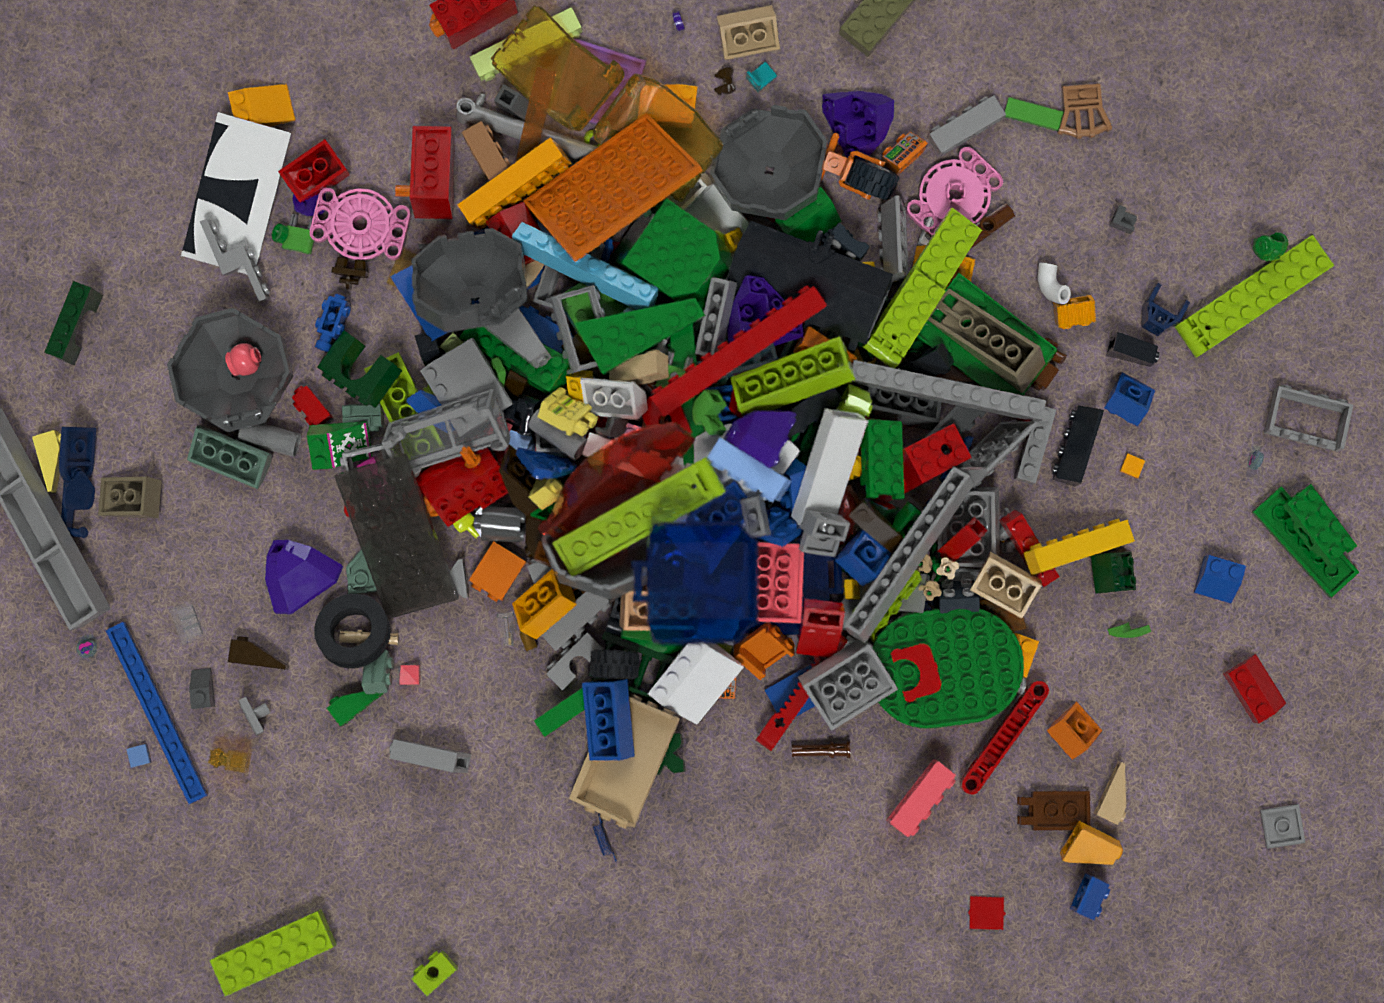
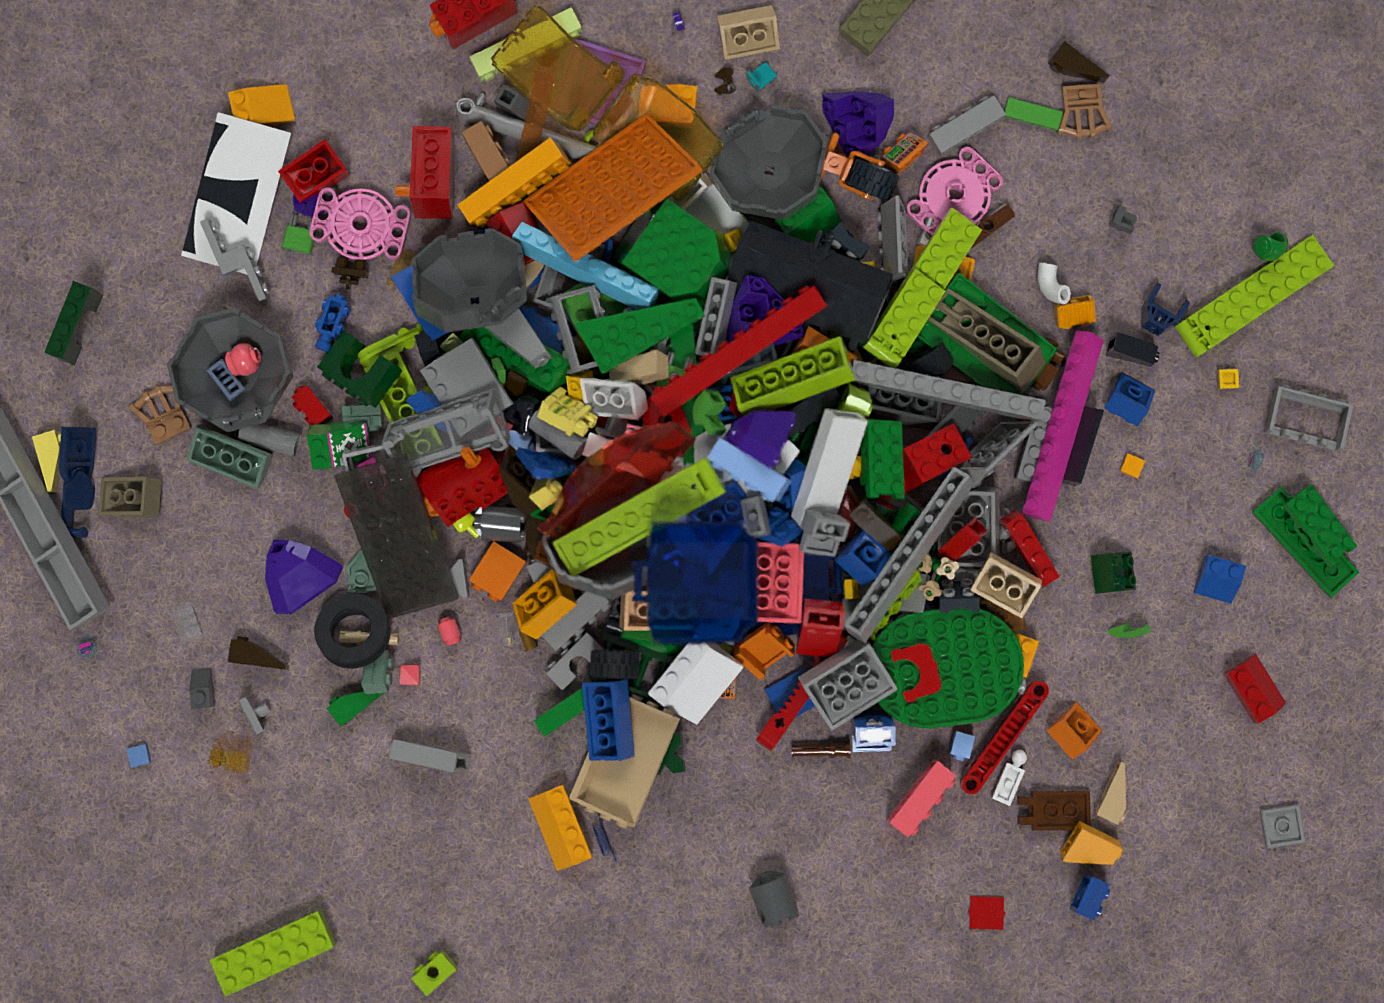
(156, 713): blue plate -> none
(166, 425): none -> medium nougat plate
(215, 368): none -> sand blue slope
(280, 233): green tile -> none
(389, 345): none -> lime piece
(449, 631): none -> coral brick
(560, 827): none -> light orange slope
(773, 898): none -> dark grey cylinder
(872, 731): none -> blue brick
(961, 745): none -> light blue brick
(1010, 778): none -> white plate
(1063, 426): none -> dark pink brick
(1074, 64): none -> dark brown slope
(1078, 547): yellow brick -> none
(1228, 379): none -> yellow plate

